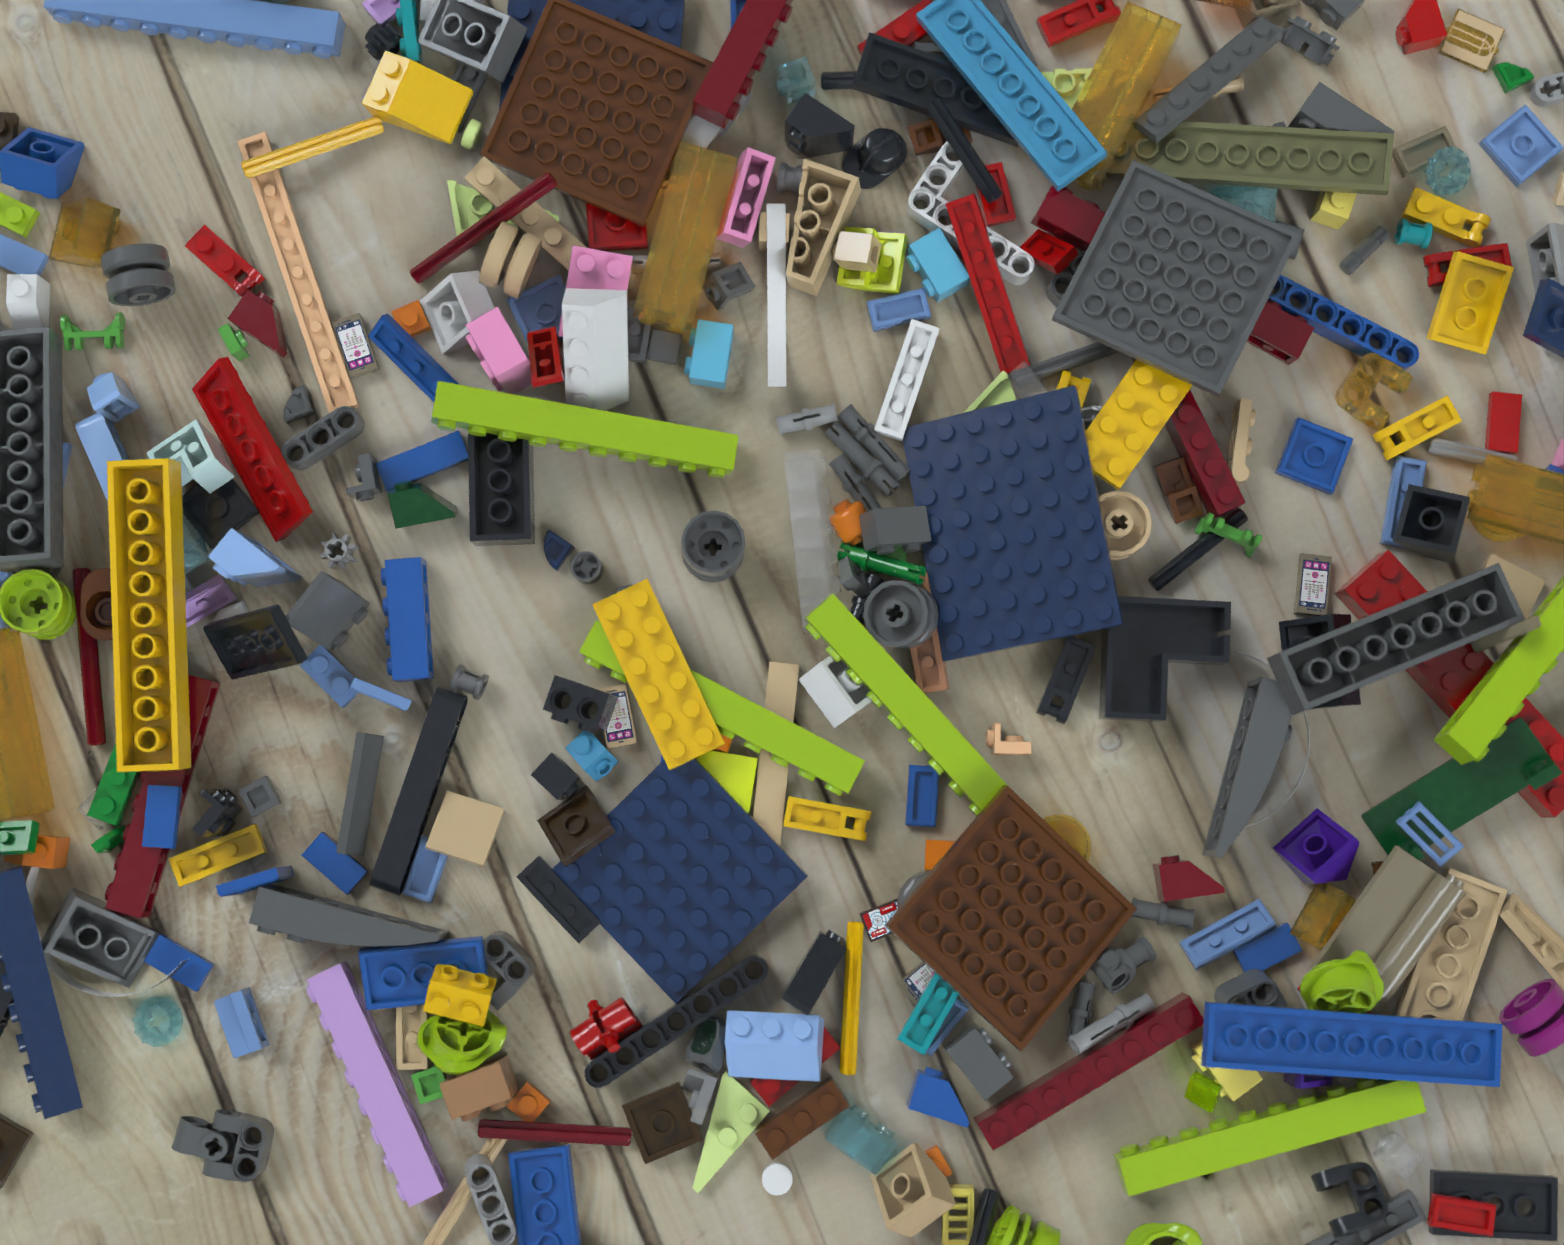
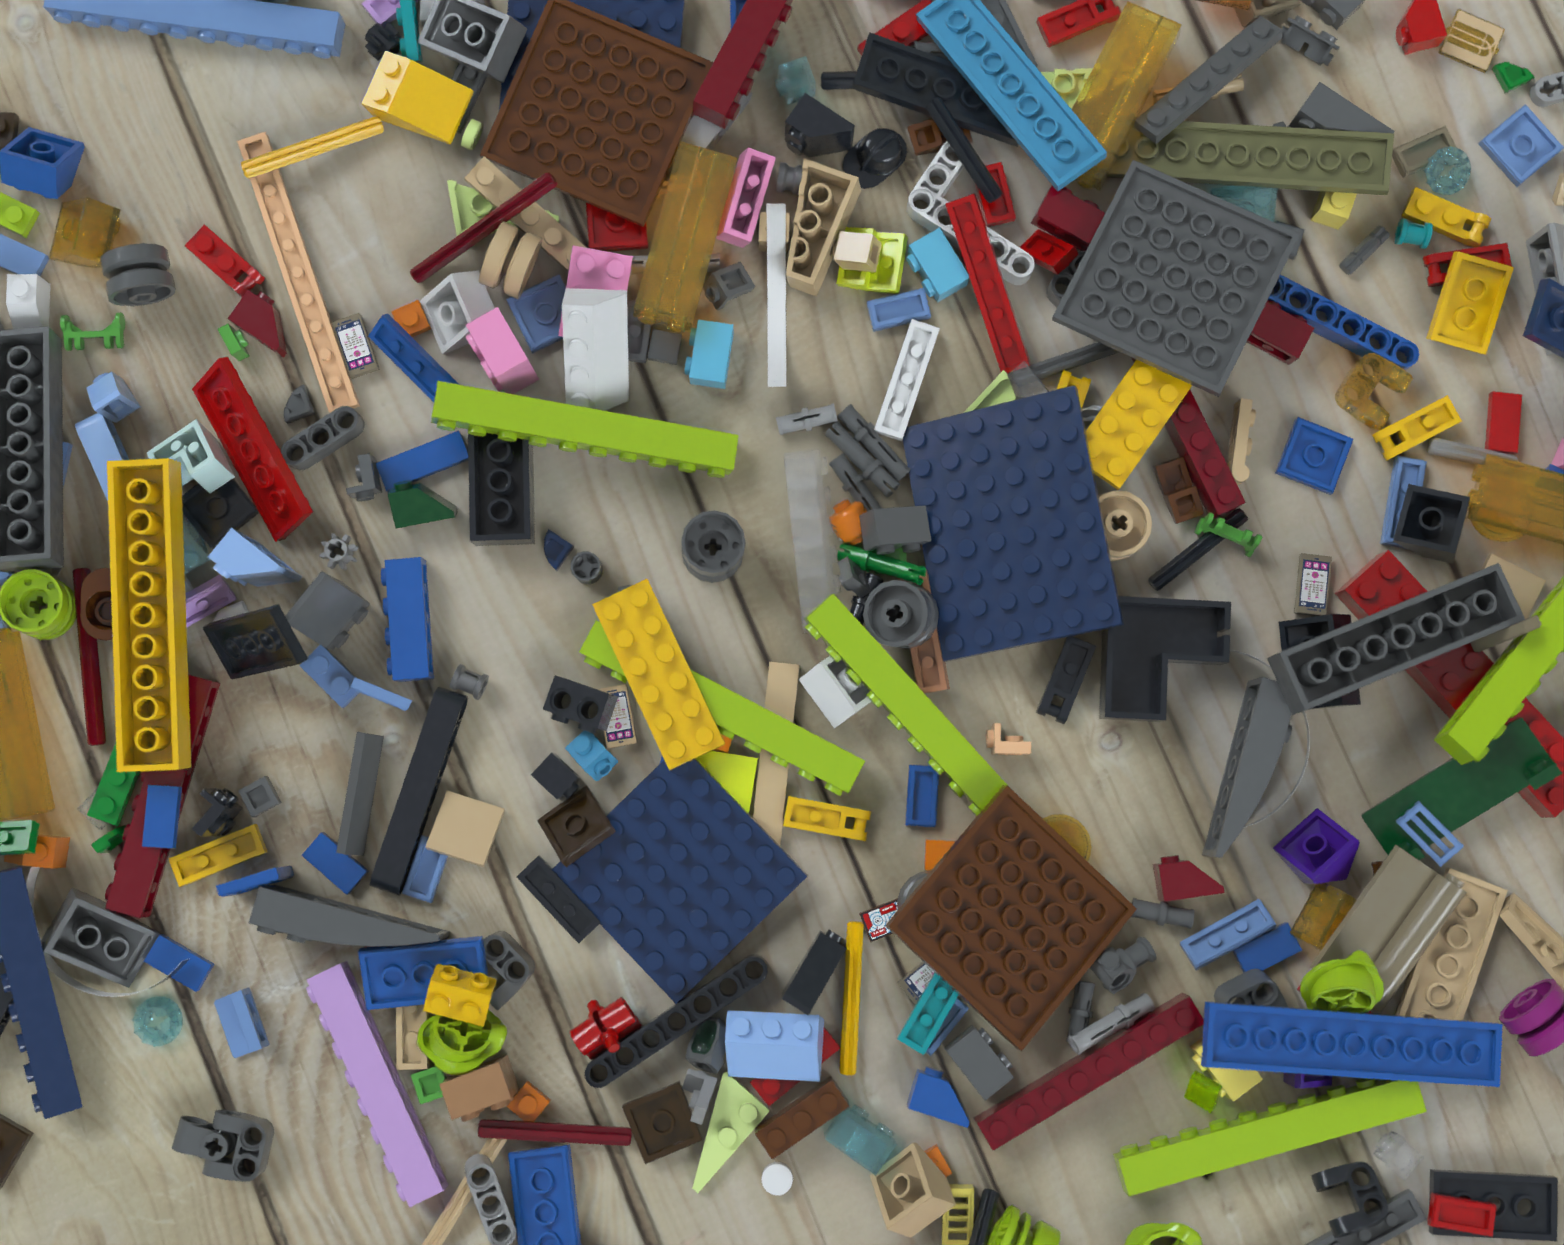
(545, 357): red slope -> none

